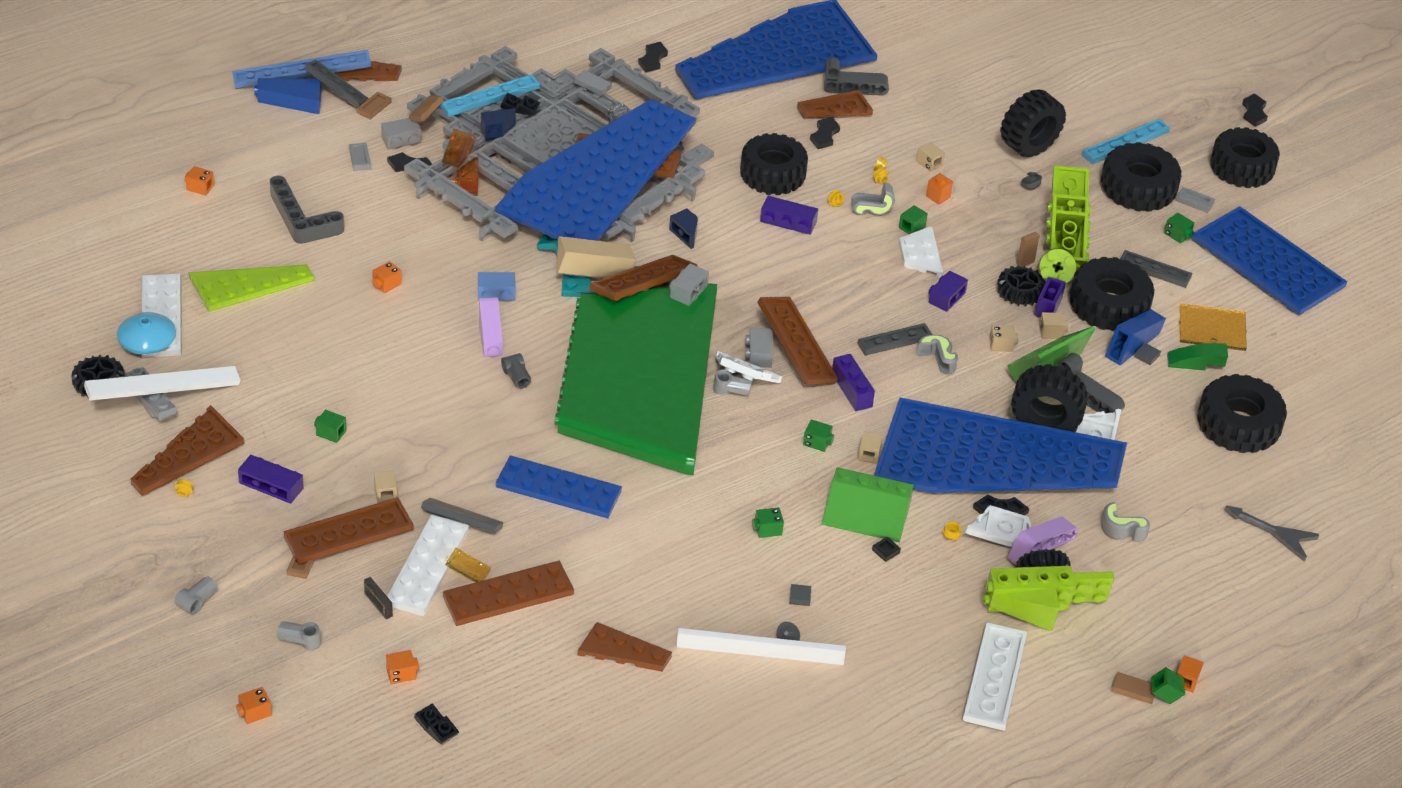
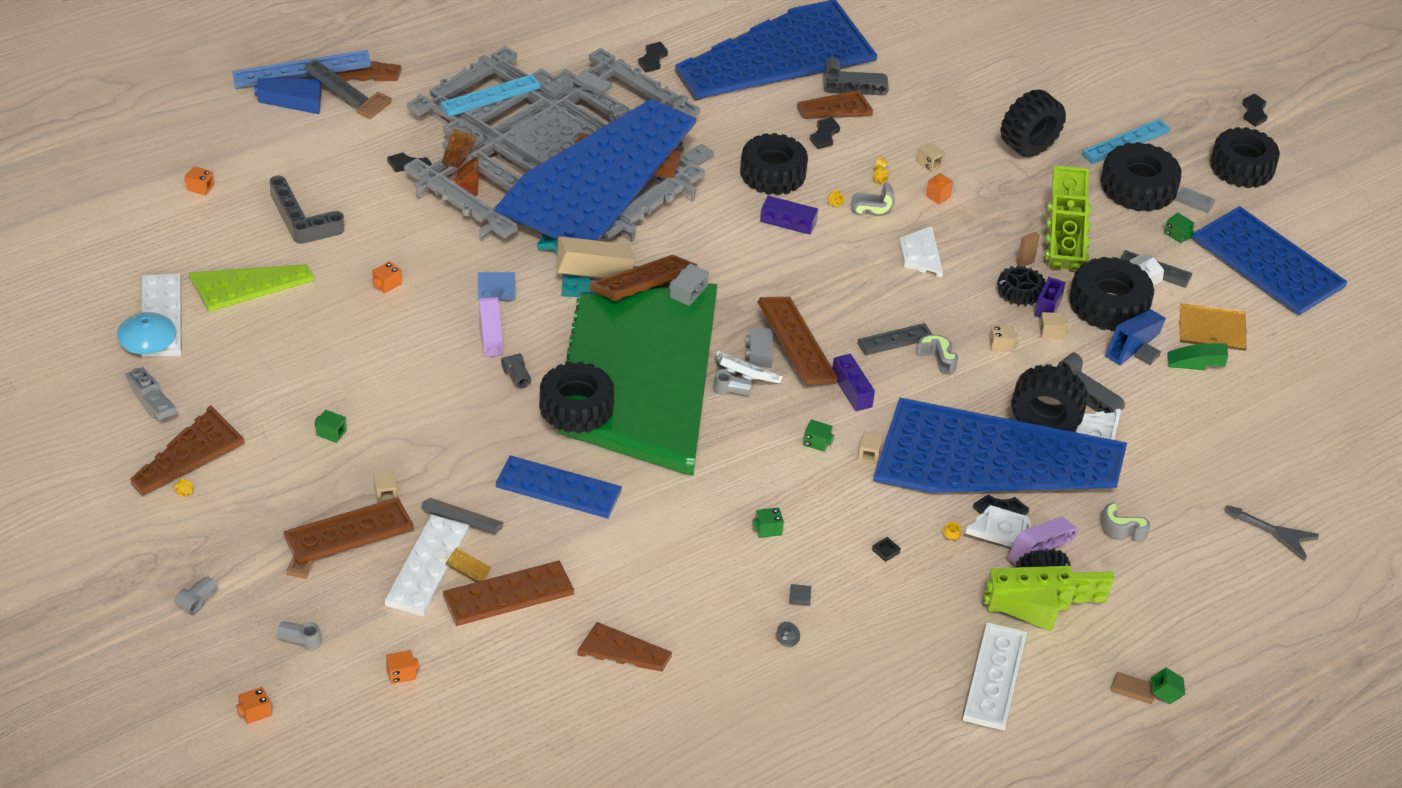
(95, 369): black gear -> none
(161, 383): white tile -> none
(270, 478): dark purple brick -> none
(360, 156): light grey tile -> none
(378, 598): clear smoke tile -> none
(400, 133): light grey brick -> none
(426, 108): medium nougat tile -> none
(435, 724): black slope -> none
(497, 123): dark blue slope -> none
(527, 106): black slope -> none
(576, 414): none -> black tyre
(684, 226): dark blue slope -> none
(761, 646): white tile -> none
(867, 504): bright green slope -> none
(913, 220): green brick -> none
(947, 290): dark purple brick -> none
(1032, 181): dark grey hat -> none
(1052, 257): lime brick -> none
(1052, 352): bright green slope -> none
(1151, 266): none -> white slope
(1190, 670): orange brick -> none
(1238, 431): black tyre -> none

